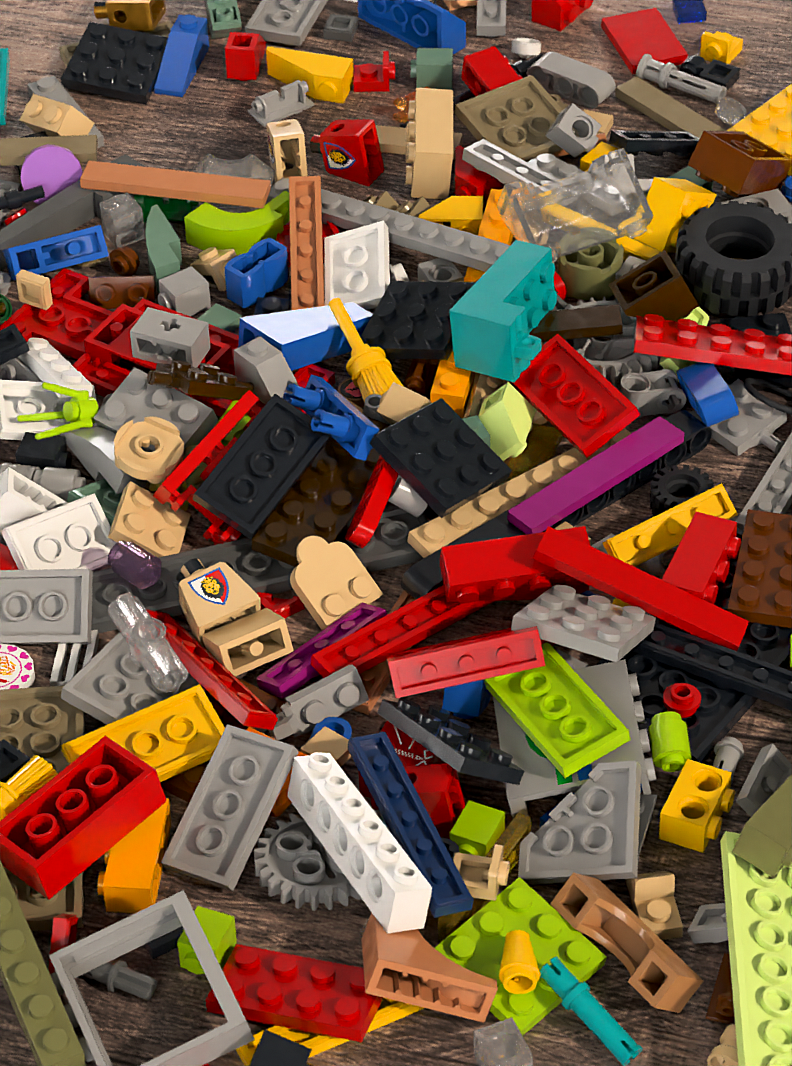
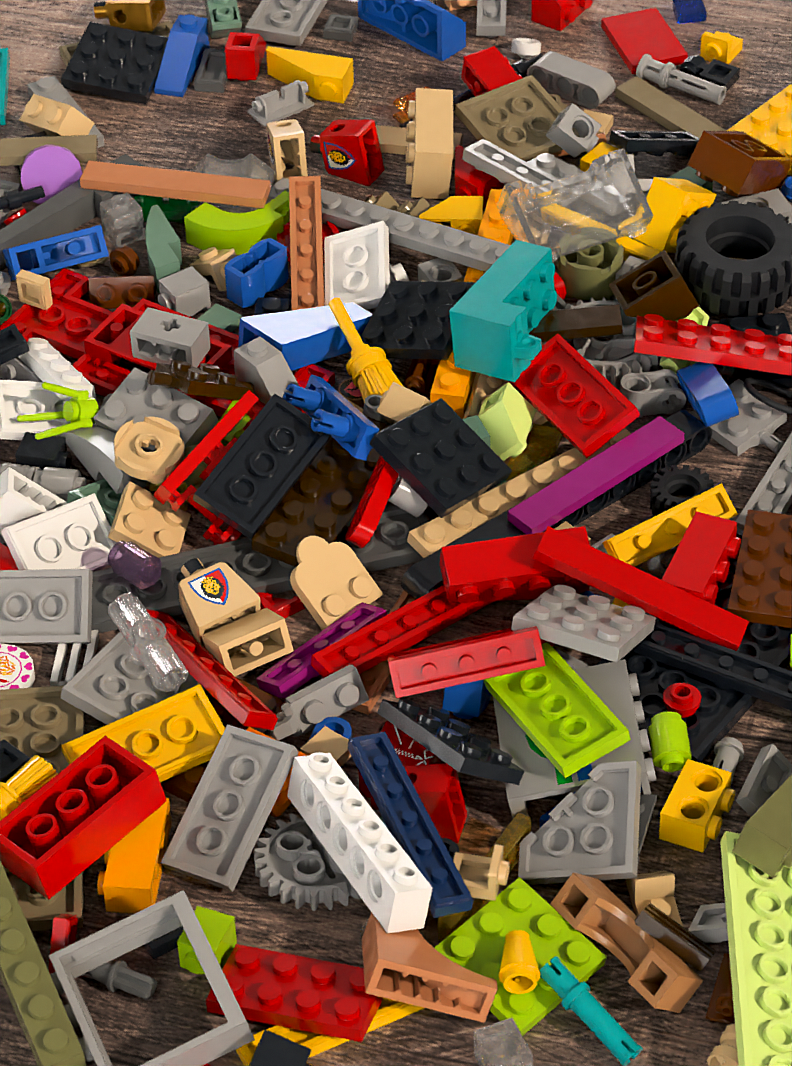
(212, 72): none -> dark grey tile
(374, 77): red bracket -> none
(433, 68): sand green brick -> none
(478, 828): lime brick -> none
(674, 937): none -> dark brown tile
(730, 110): clear tile -> none

